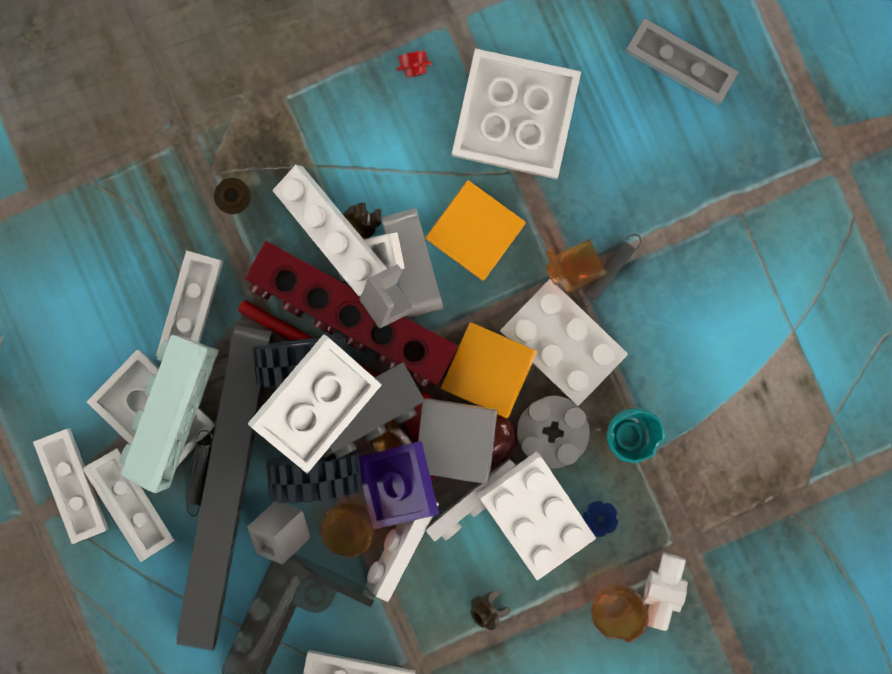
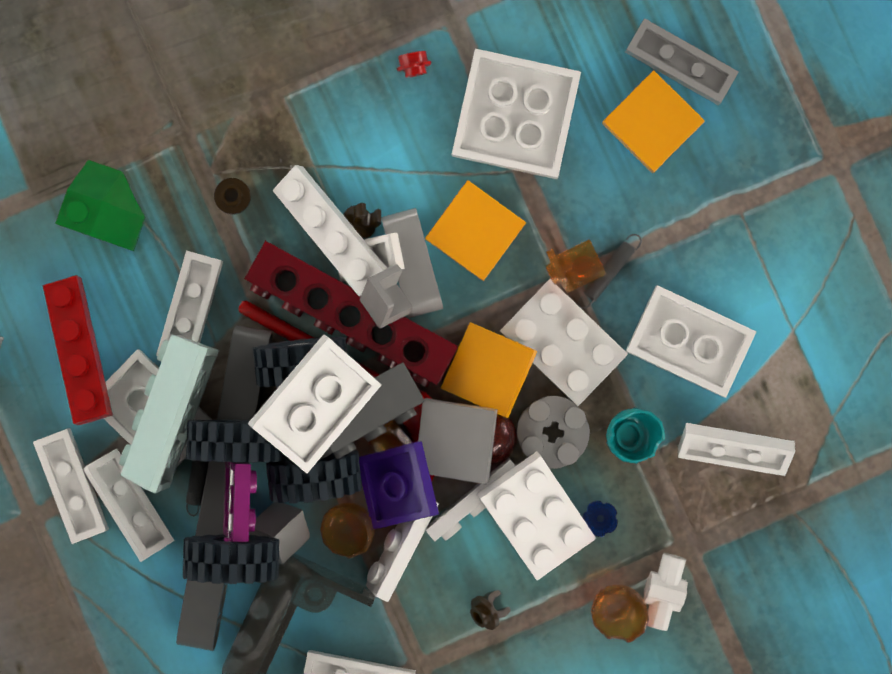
(77, 350): none -> red plate
(102, 206): none -> green slope
(234, 554): none -> black plate
(653, 121): none -> light orange tile
(690, 341): none -> white plate
(736, 449): none -> white plate

